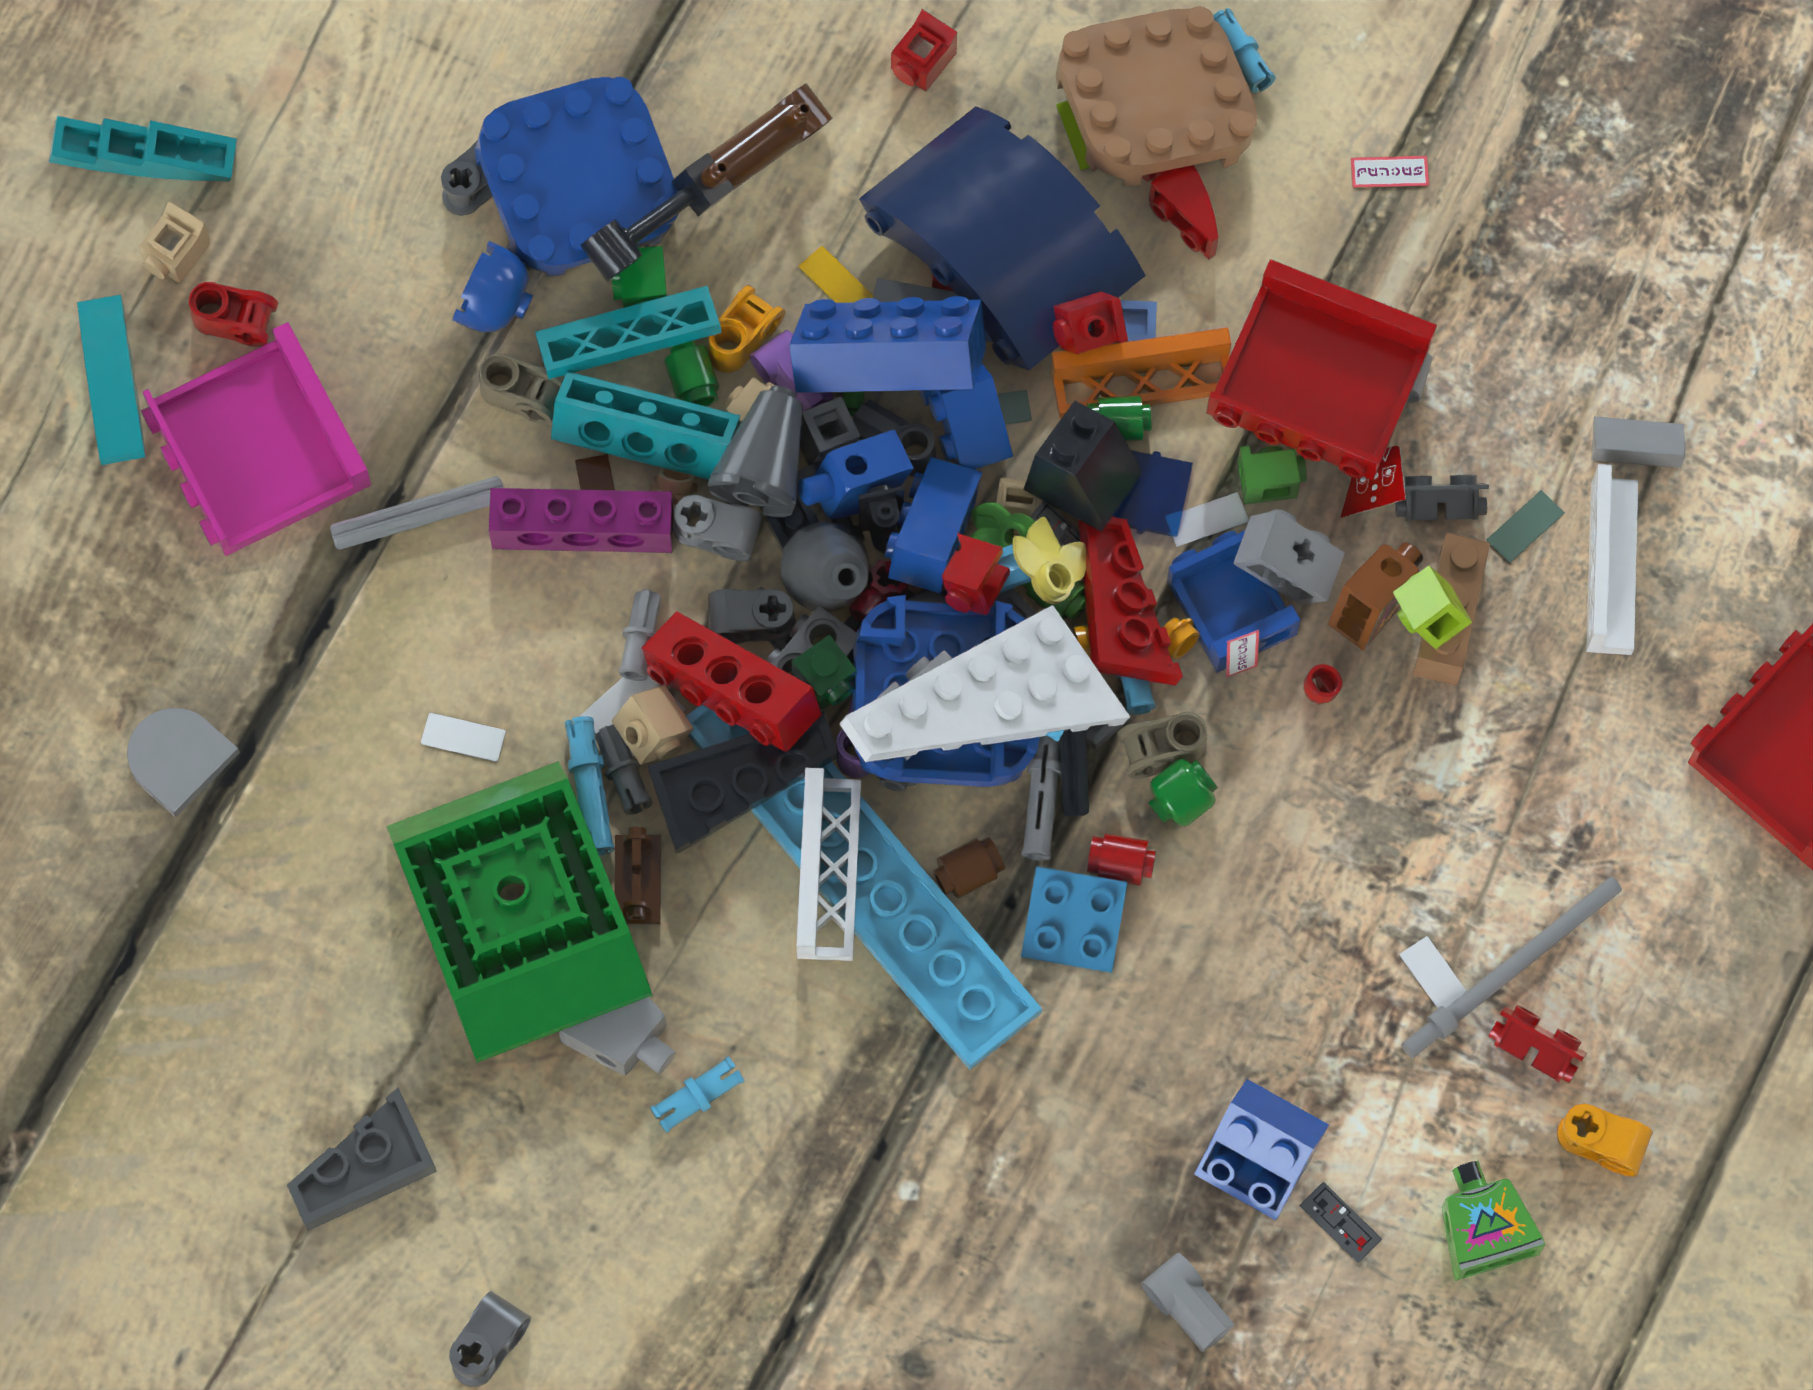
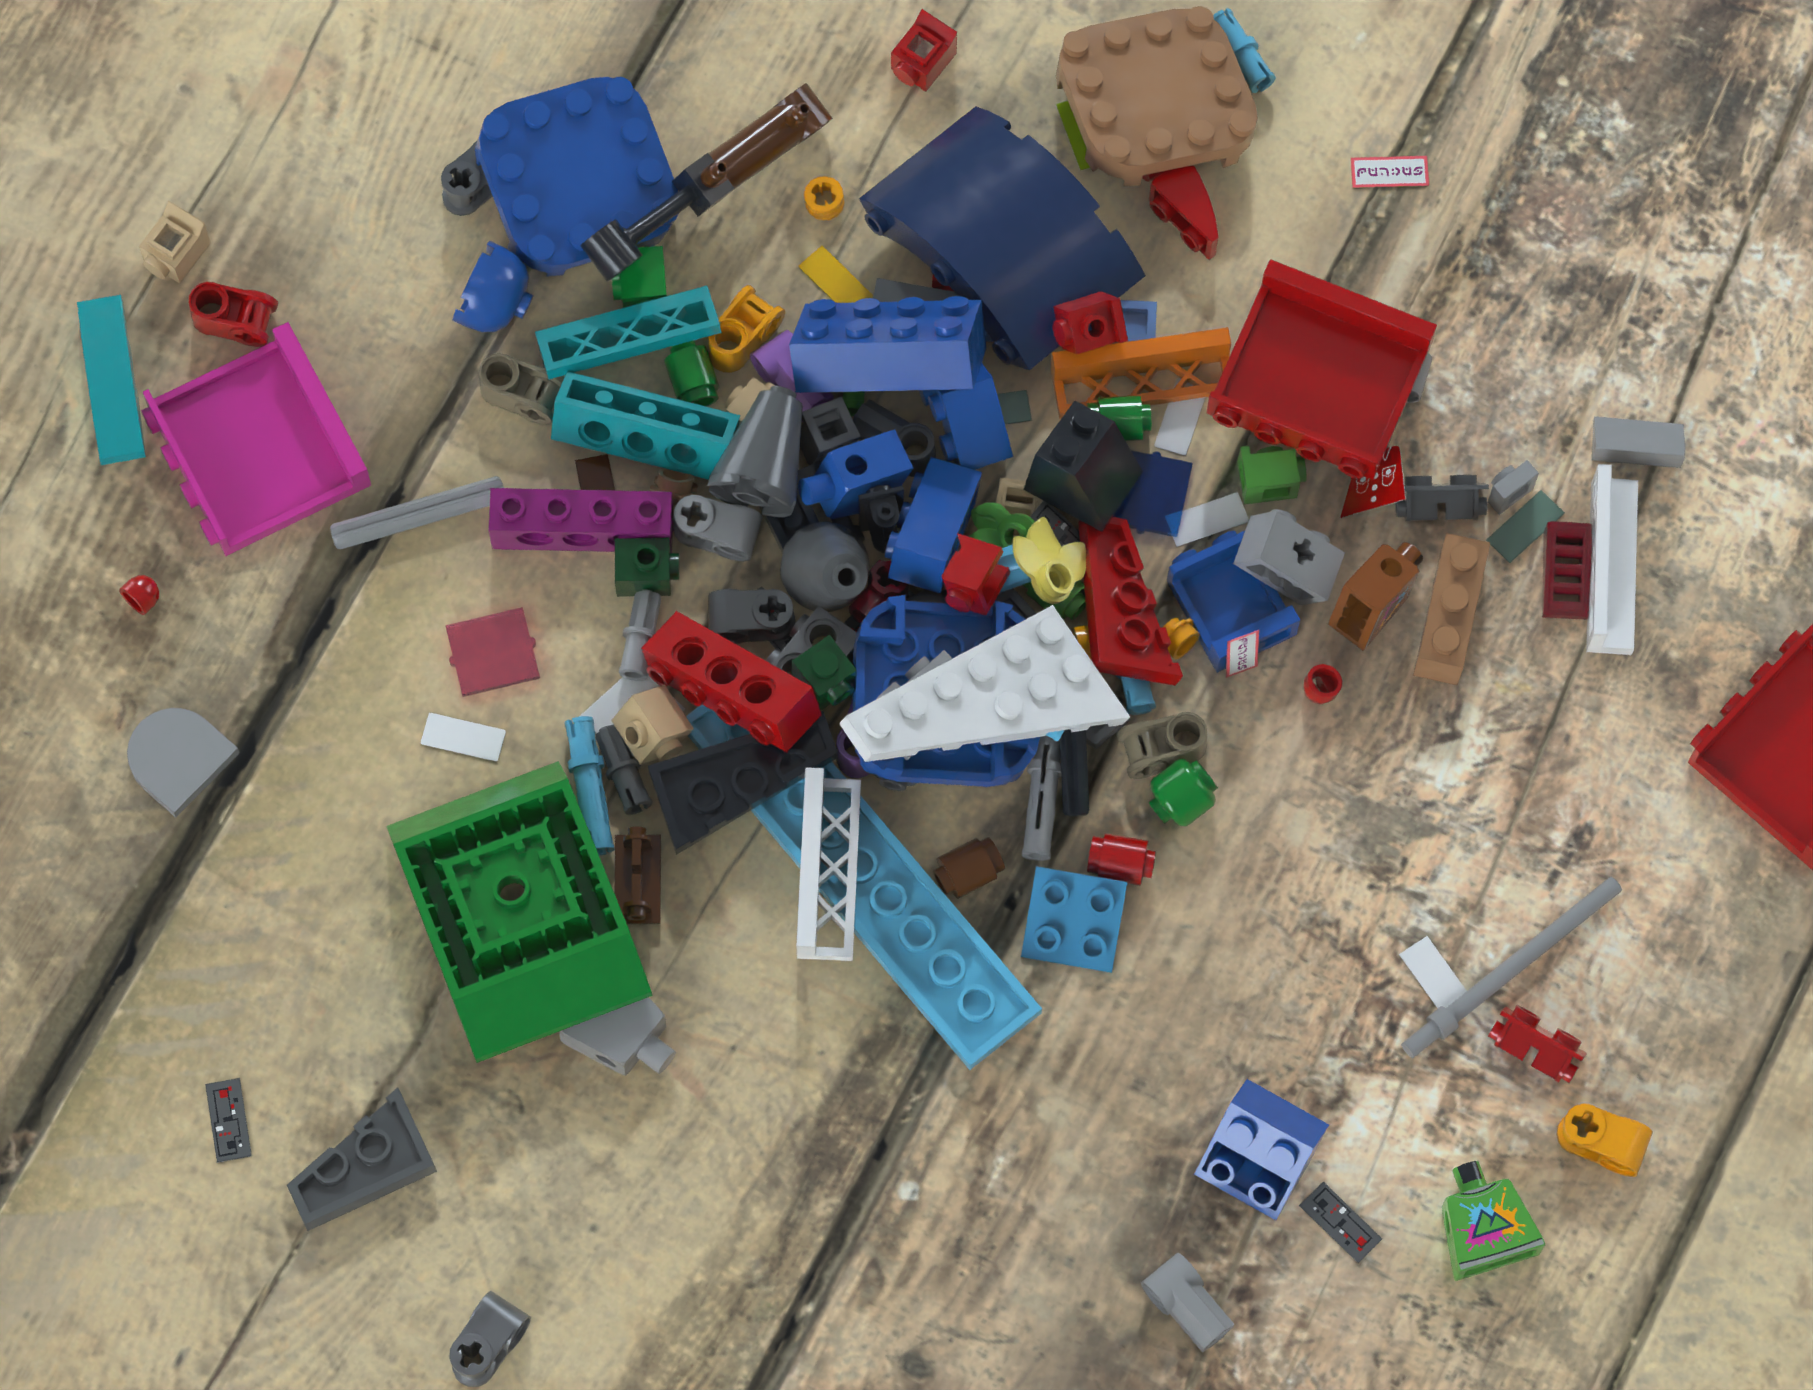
(140, 593): none -> red hinge
(143, 151): teal slope -> none
(228, 1120): none -> dark grey sticker
(492, 652): none -> clear pink piece
(645, 565): none -> dark green brick
(697, 1094): medium azure pin -> none
(822, 184): none -> light orange bush
(1179, 424): none -> white sticker
(1431, 607): lime brick -> none
(1512, 485): none -> light grey plate
(1567, 533): none -> dark red slope

